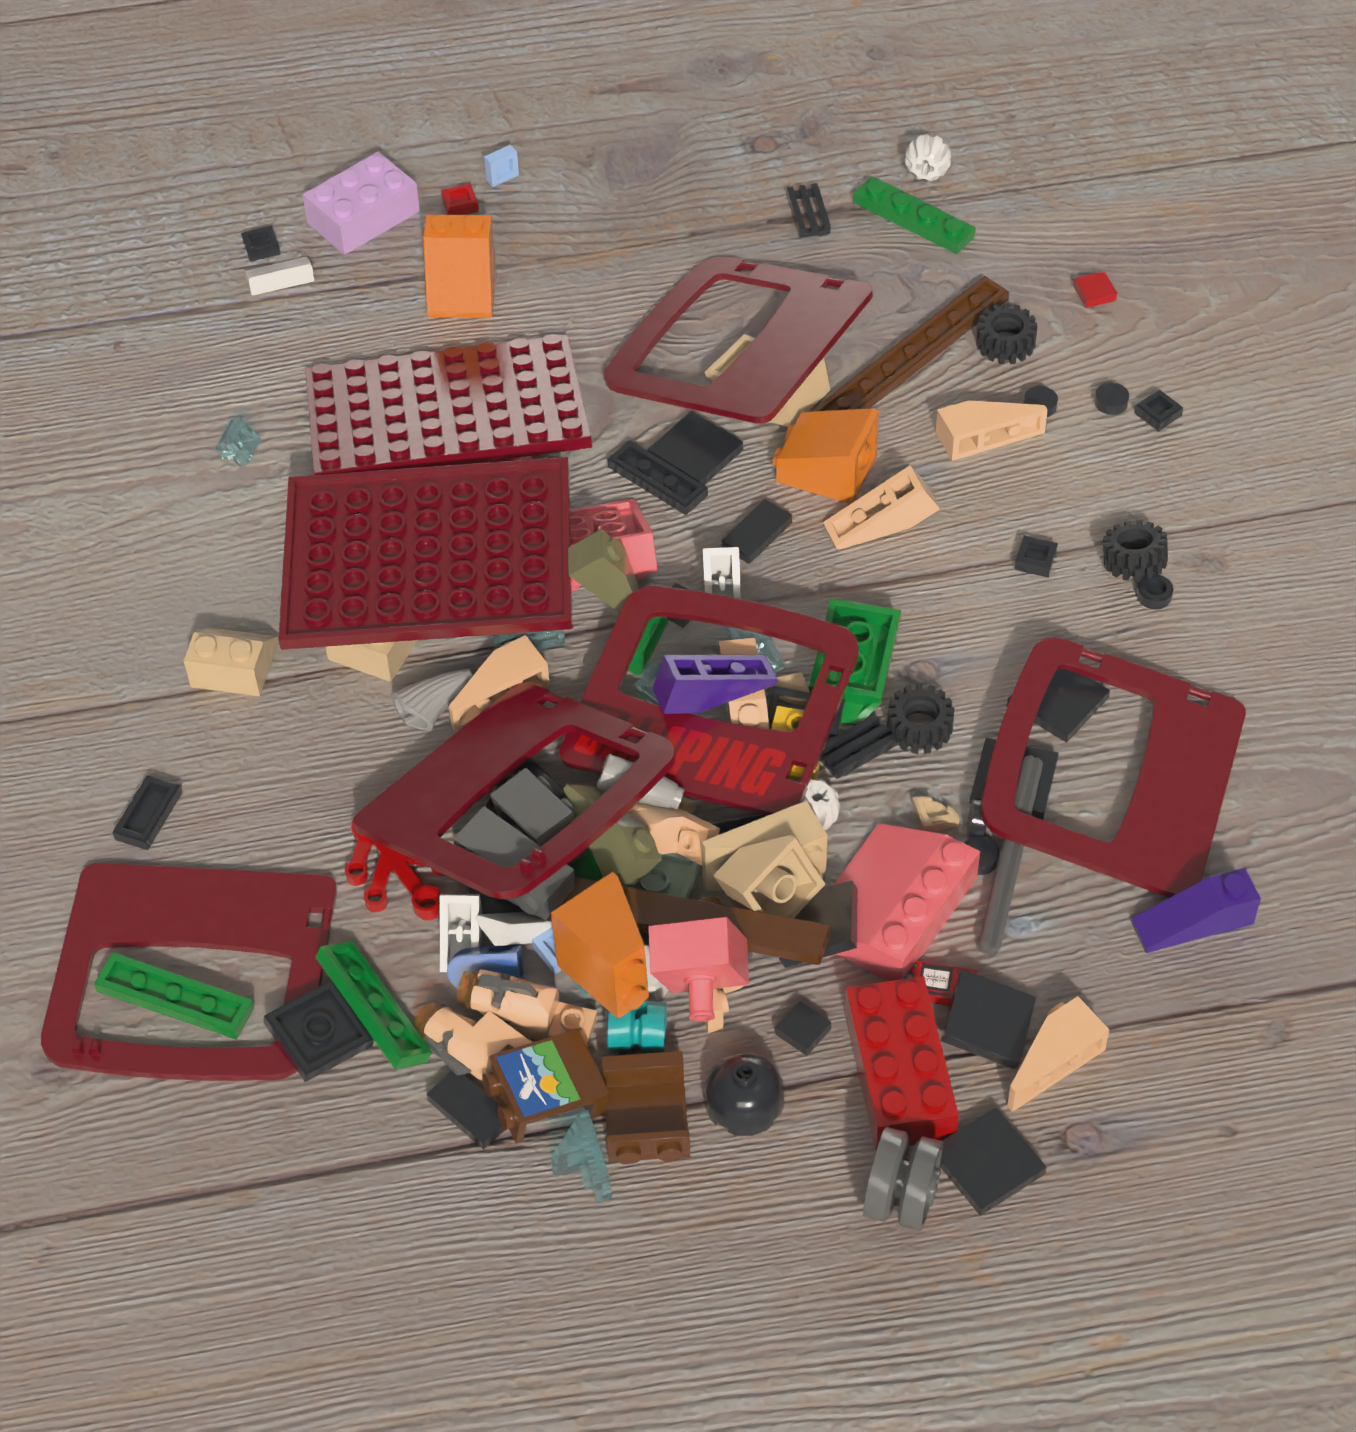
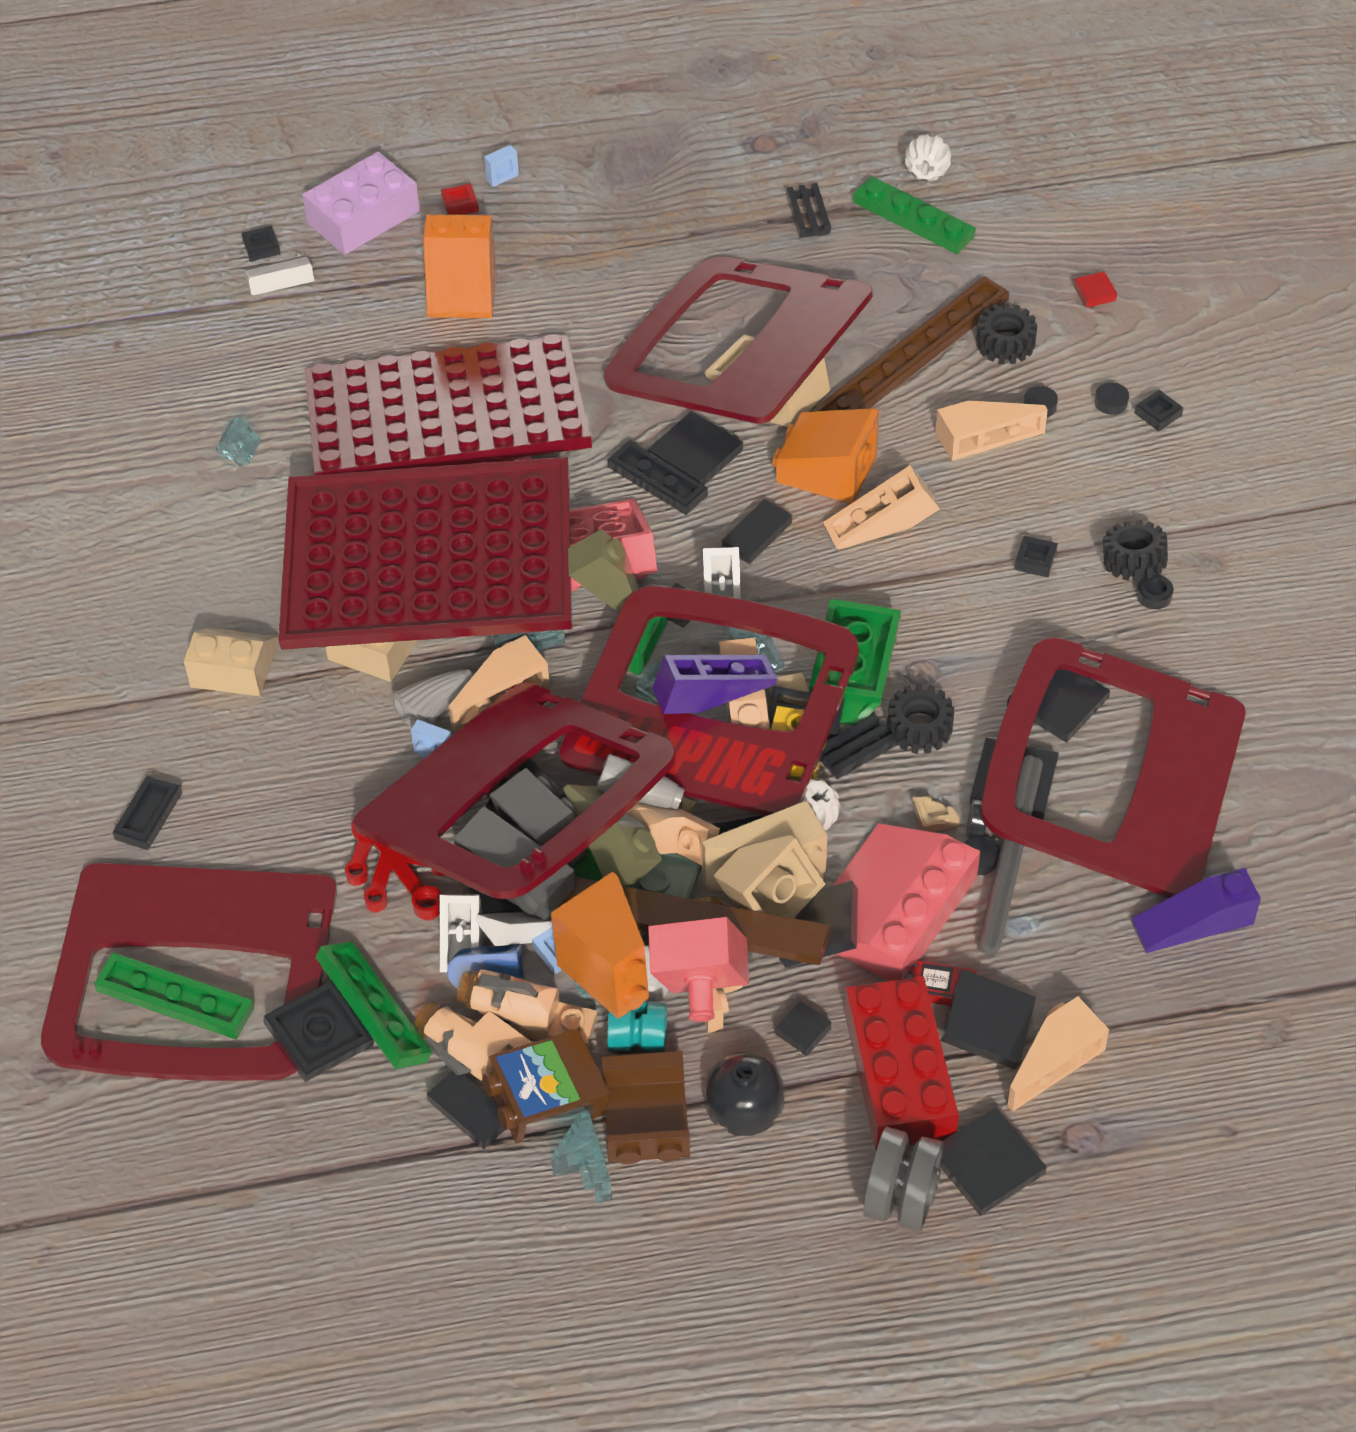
(427, 737): none -> light blue plate

